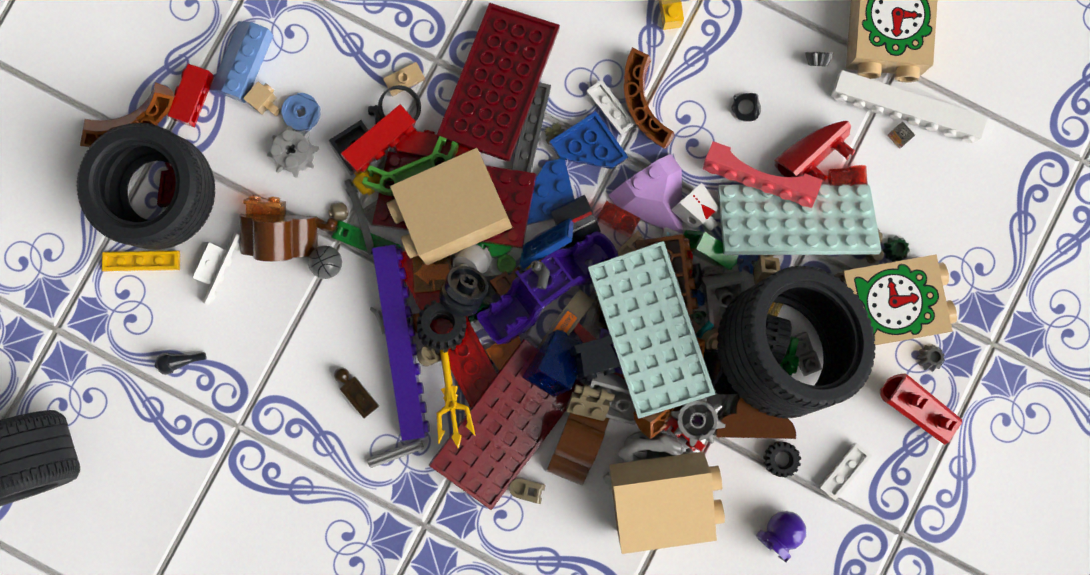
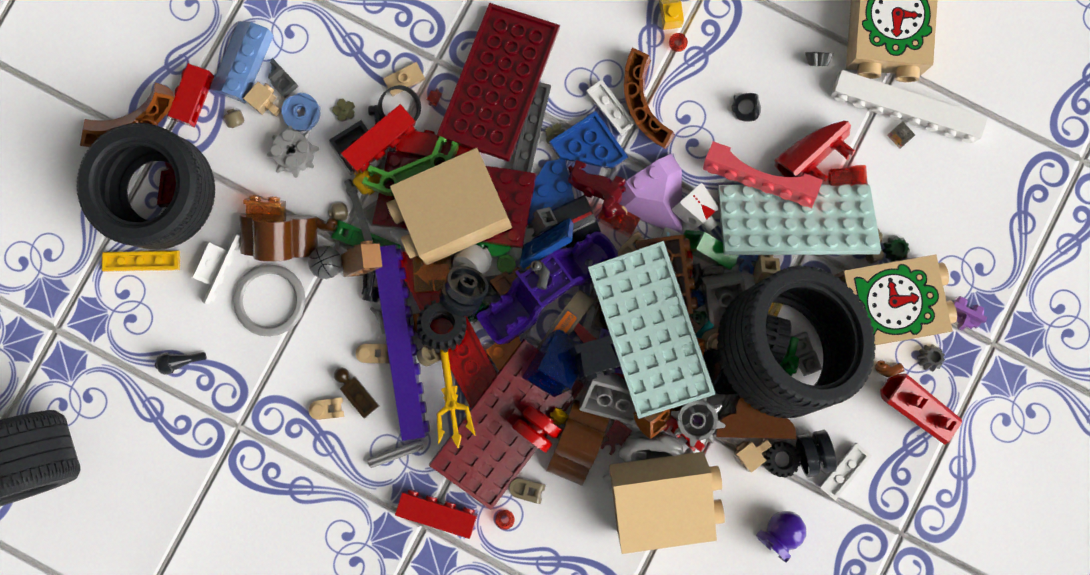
(233, 118): none -> dark tan piece
(281, 80): none -> dark grey slope
(289, 323): none -> light grey wedge
(320, 409): none -> tan plate
(344, 110): none -> olive plant
(361, 259): none -> medium nougat brick
(367, 353): none -> tan plate
(370, 292): none -> black plant
(434, 97): none -> clear red plate
(436, 514): none -> red brick
(500, 524): none -> clear red plate
(539, 426): none -> red wheel
(543, 221): none -> dark grey piece
(559, 416): none -> yellow plate
(589, 406): dark tan plate -> none
(599, 187): none -> dark red animal
(617, 435): none -> dark red plate
(680, 37): none -> clear red plate
(751, 455): none -> tan brick
(816, 453): none -> black wheel
(888, 371): none -> dark orange arm
(968, 317): none -> medium lavender hips

